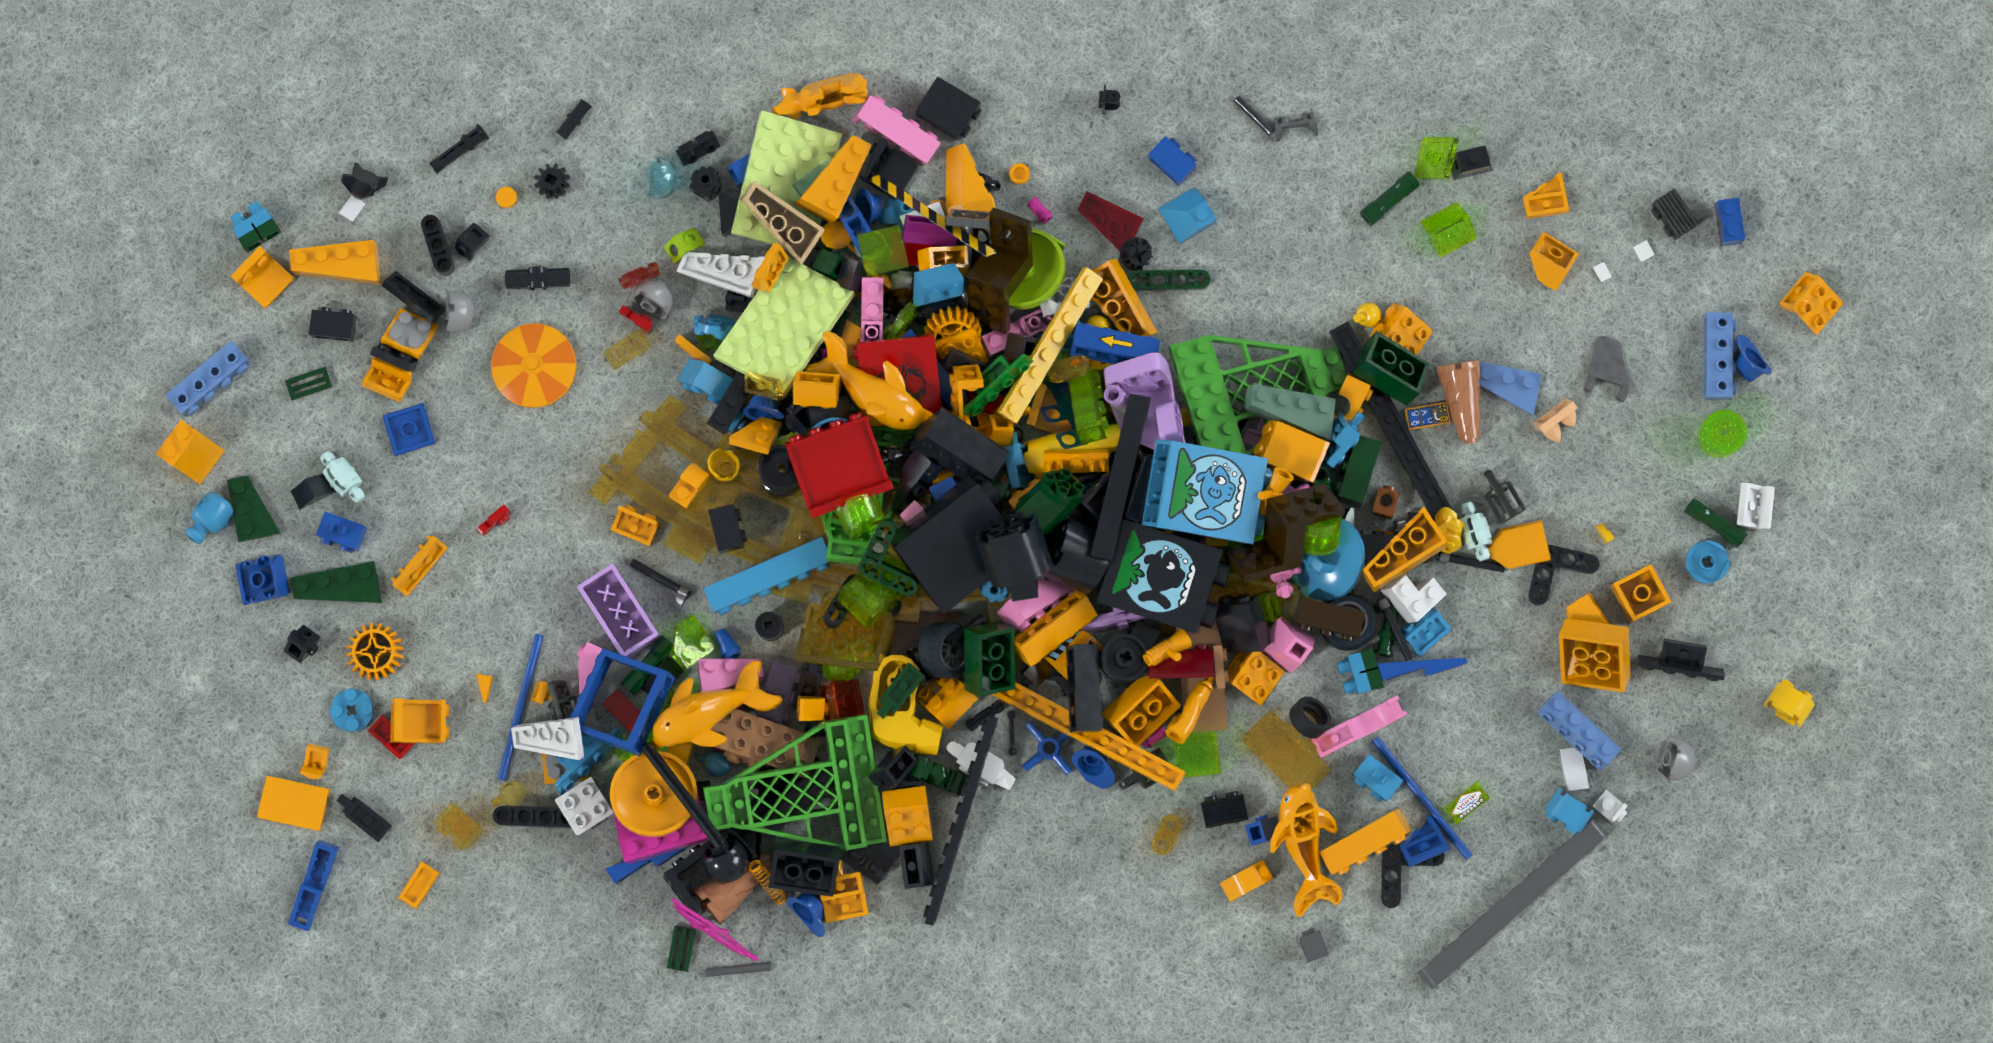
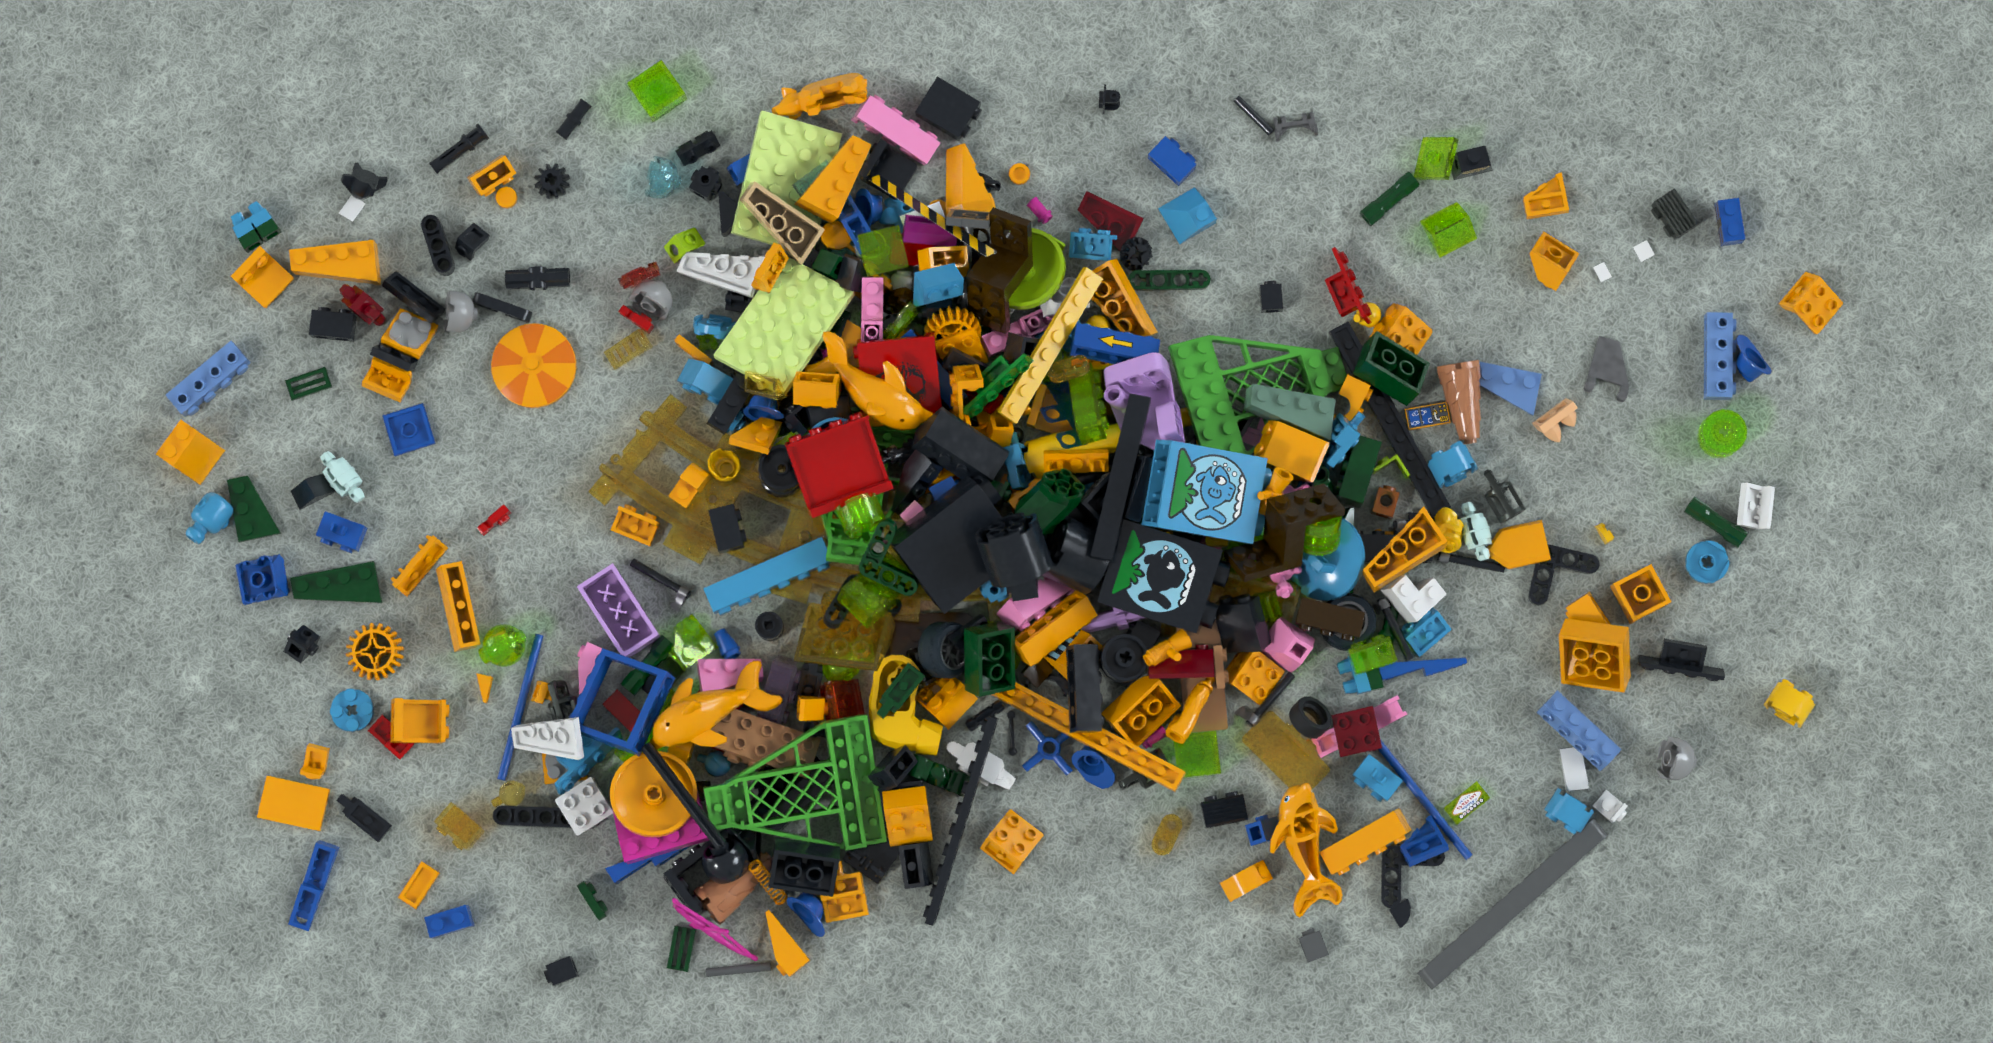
(362, 305): none -> dark red piece
(449, 921): none -> blue brick
(458, 606): none -> light orange brick
(492, 175): none -> light orange brick
(498, 305): none -> black beam
(502, 645): none -> clear neon green brick
(561, 971): none -> black brick
(598, 907): none -> dark green plate
(657, 91): none -> clear neon green brick
(786, 950): none -> light orange slope
(1011, 841): none -> light orange bracket
(1091, 245): none -> dark azure bracket
(1253, 719): none -> black piece
(1271, 297): none -> black brick
(1344, 291): none -> red bracket
(1356, 731): none -> dark red hinge
(1371, 655): none -> clear neon green brick
(1386, 461): none -> lime bracket
(1401, 913): none -> black tile
(1452, 464): none -> dark azure brick

